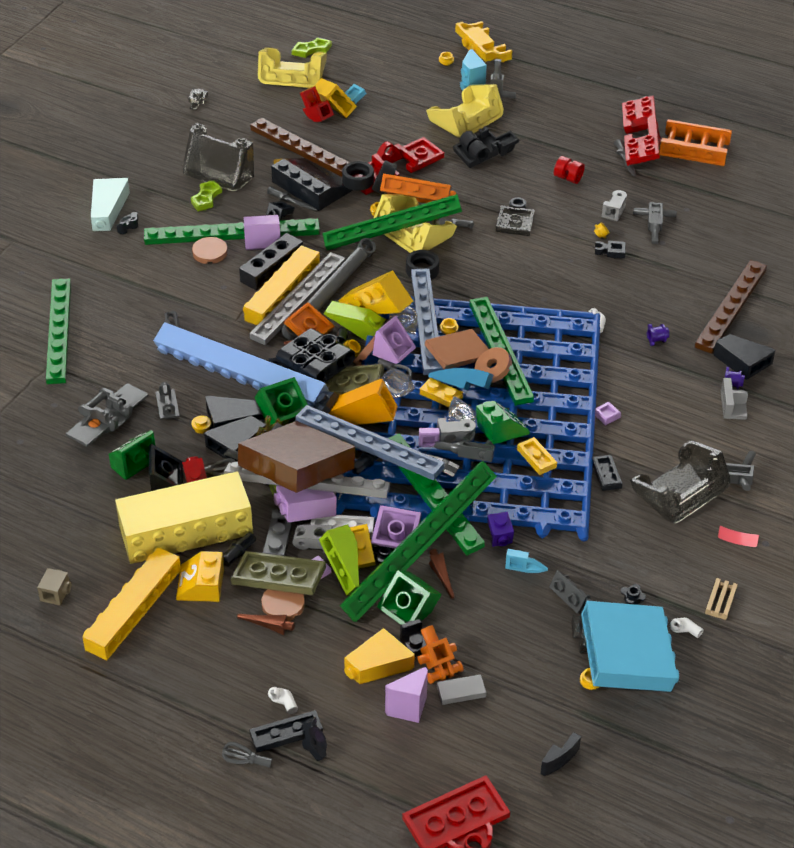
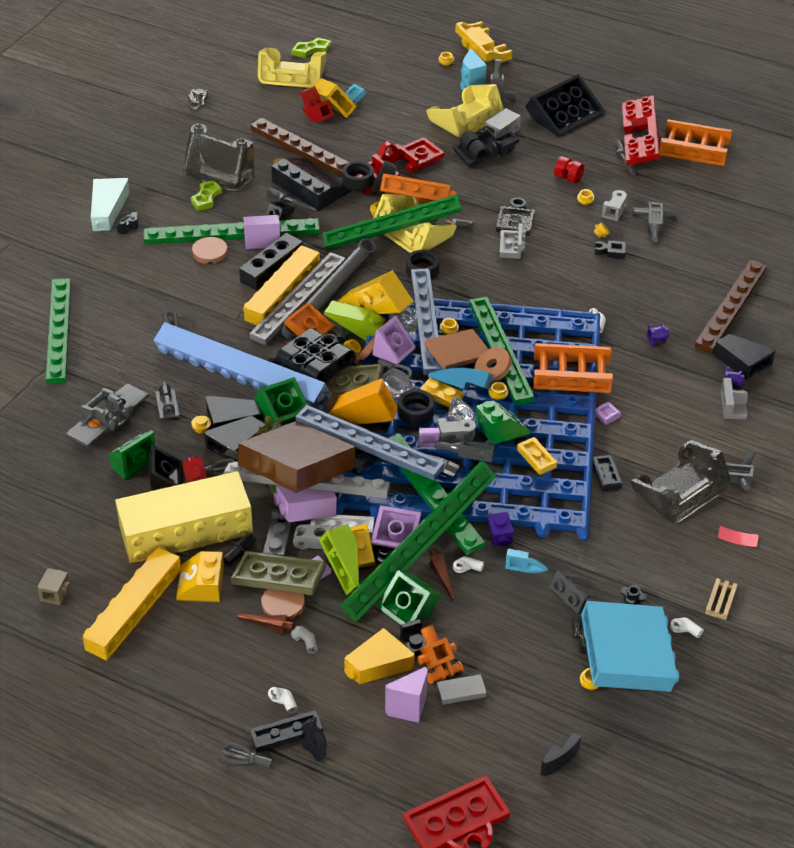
(302, 633): none -> light grey arm
(415, 417): none -> black tyre
(467, 563): none -> white arm
(498, 391): none -> yellow plate
(504, 122): none -> light grey panel
(512, 243): none -> light grey bracket
(565, 106): none -> black slope
(572, 380): none -> orange fence
(585, 197): none -> yellow plate

